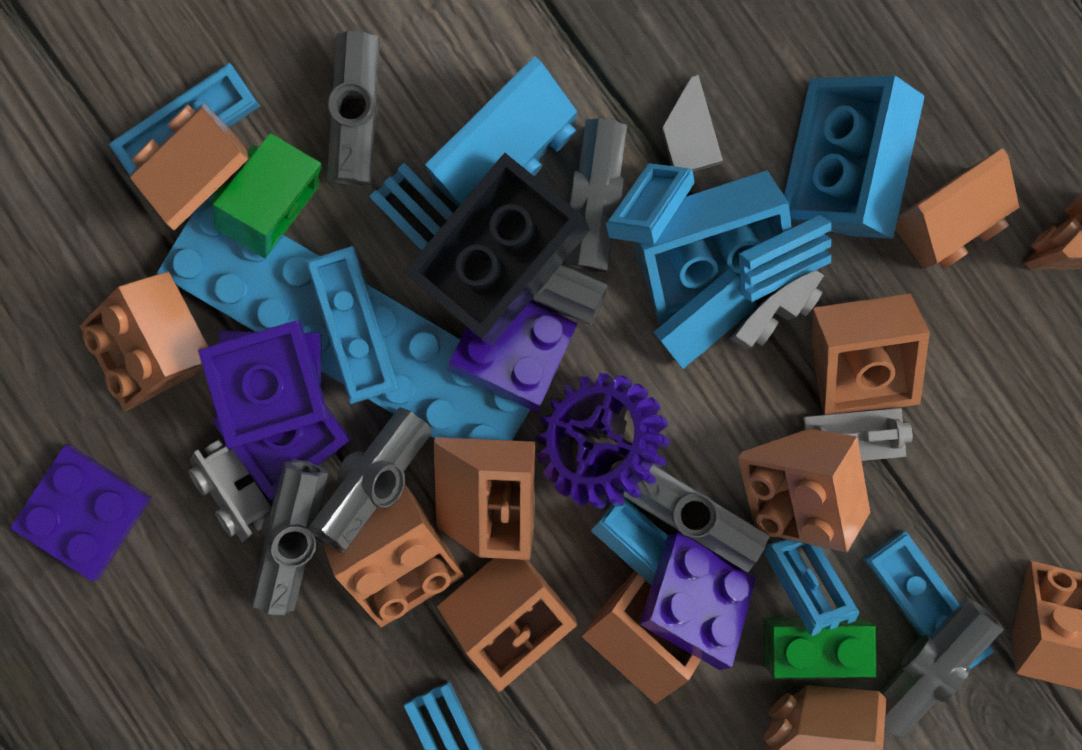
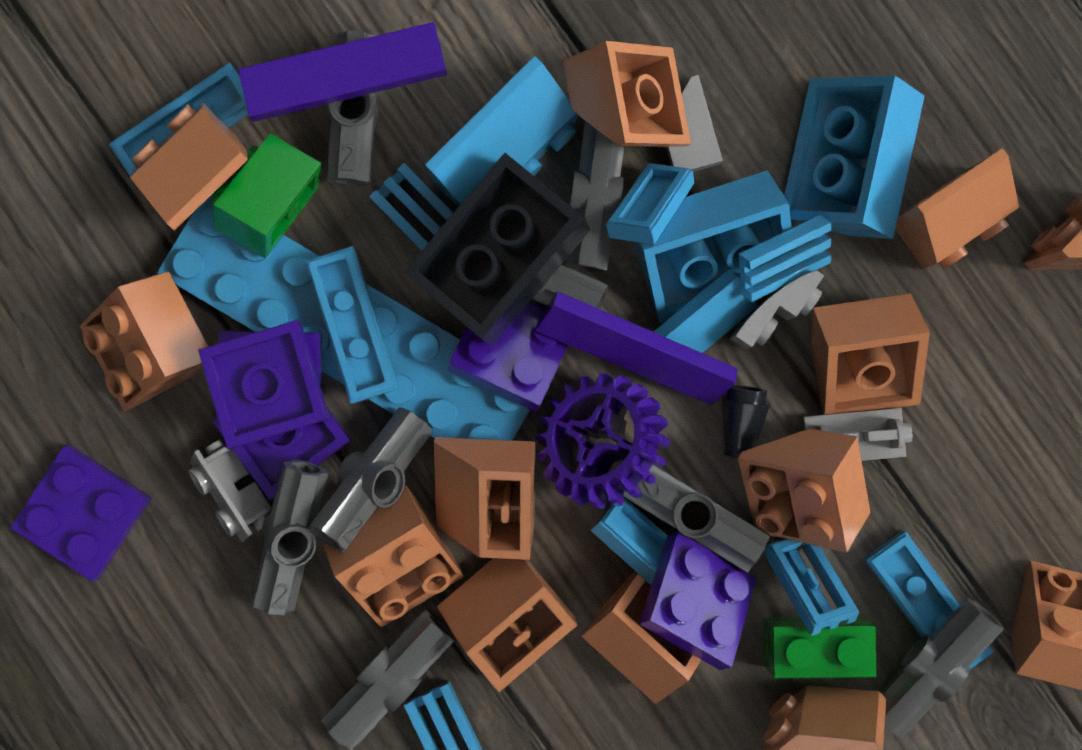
(342, 72): none -> dark purple tile
(388, 680): none -> dark grey piece
(629, 93): none -> nougat slope
(636, 348): none -> dark purple tile
(743, 418): none -> black cone

